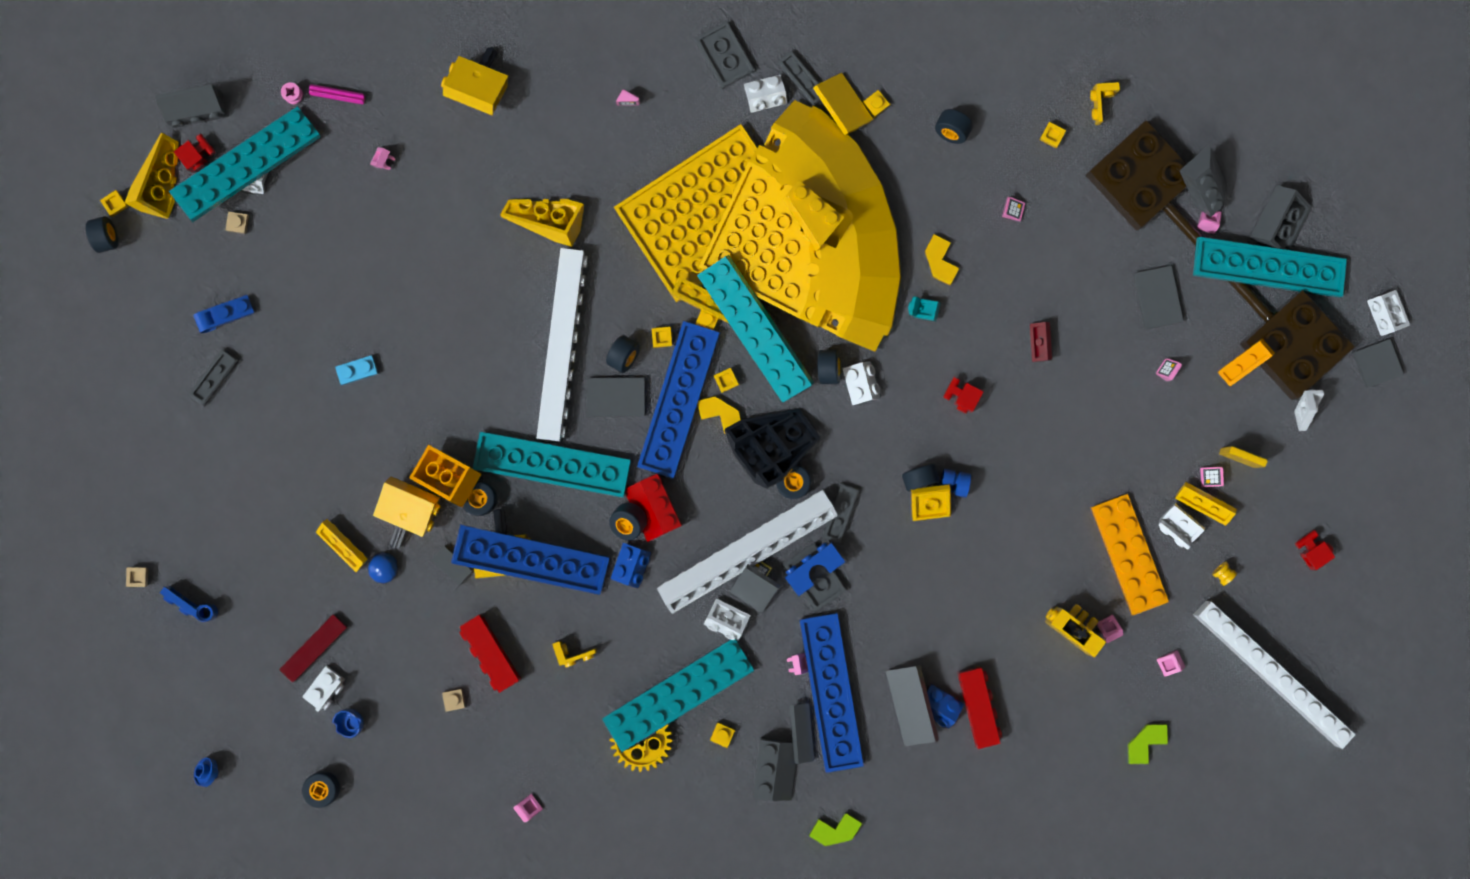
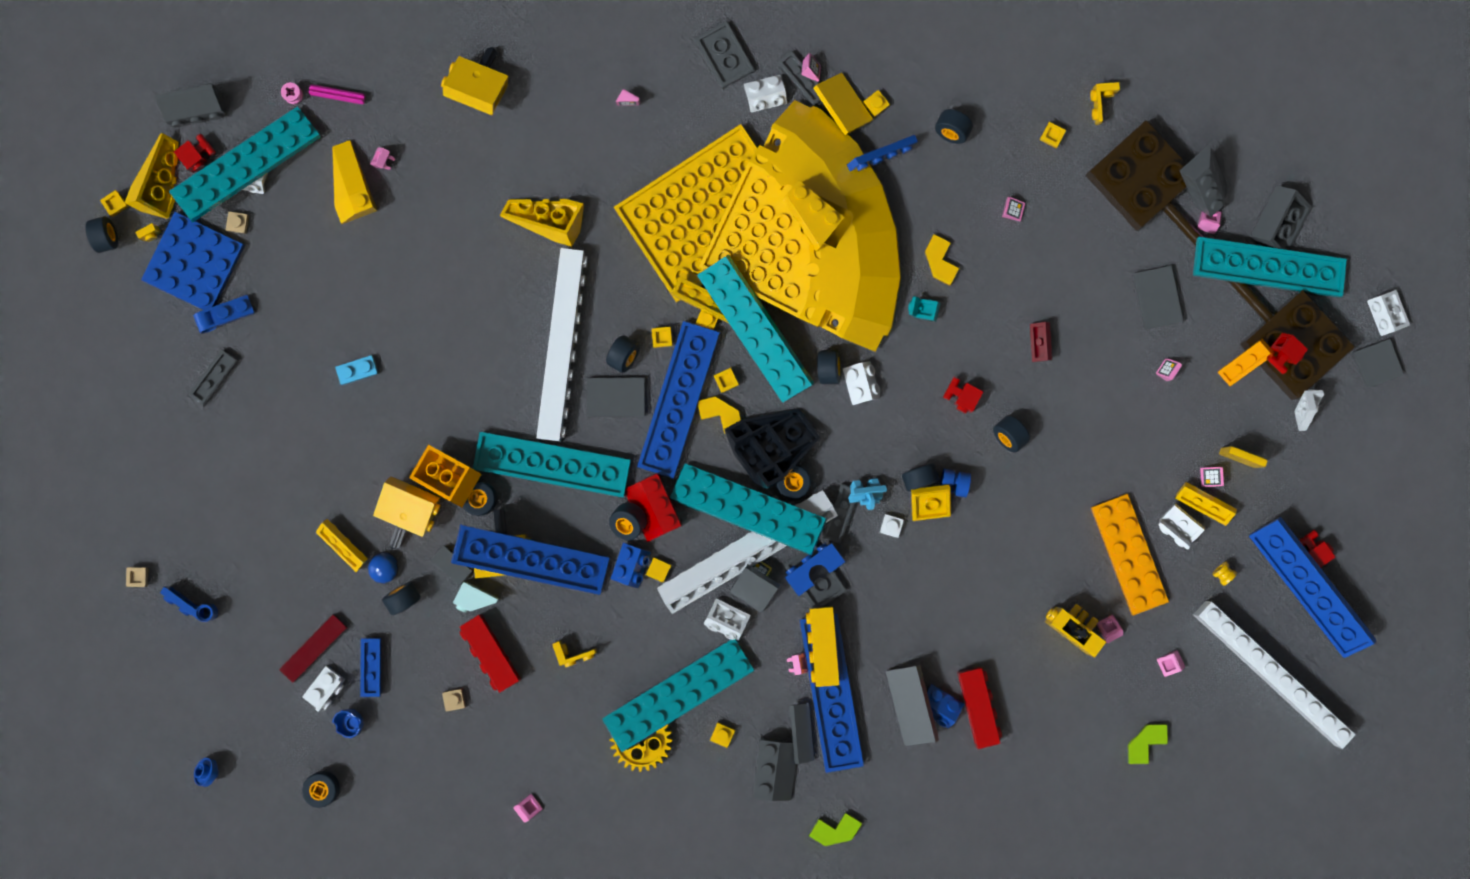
(148, 233): none -> yellow plate
(192, 262): none -> blue plate
(351, 190): none -> yellow wedge
(370, 667): none -> blue plate
(401, 598): none -> black wheel
(472, 598): none -> light aqua slope
(658, 570): none -> yellow tile
(748, 509): none -> teal plate
(811, 68): none -> bright pink slope
(823, 646): none -> yellow brick
(867, 495): none -> medium azure hips
(877, 156): none -> blue plate
(891, 526): none -> white plate
(1011, 434): none -> black wheel
(1288, 350): none -> red brick
(1312, 588): none -> blue plate

